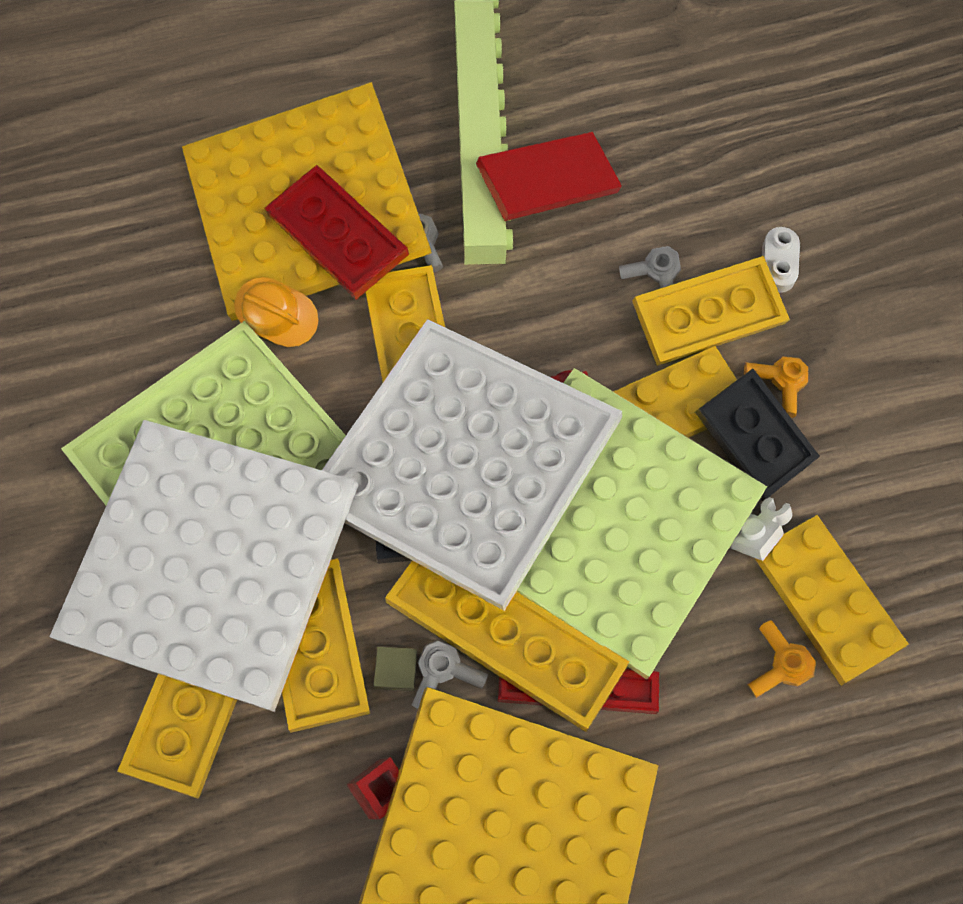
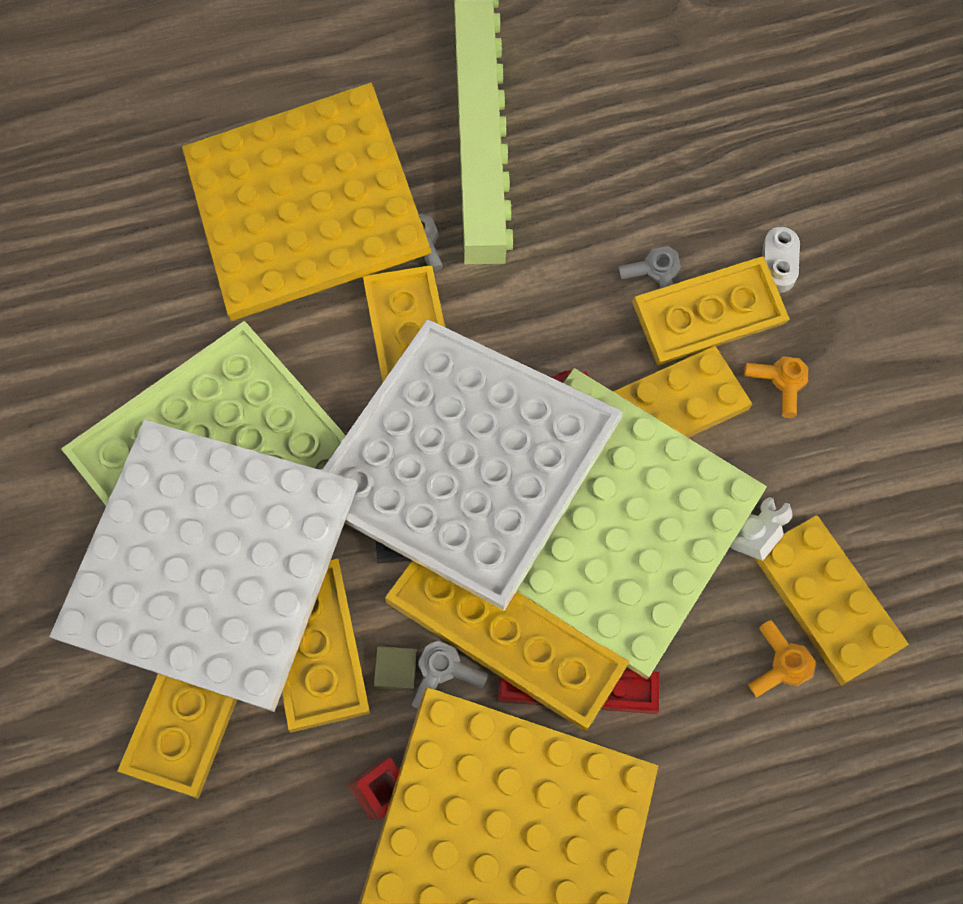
(276, 312): light orange piece -> none
(337, 231): red tile -> none
(548, 175): red tile -> none
(757, 433): black tile -> none

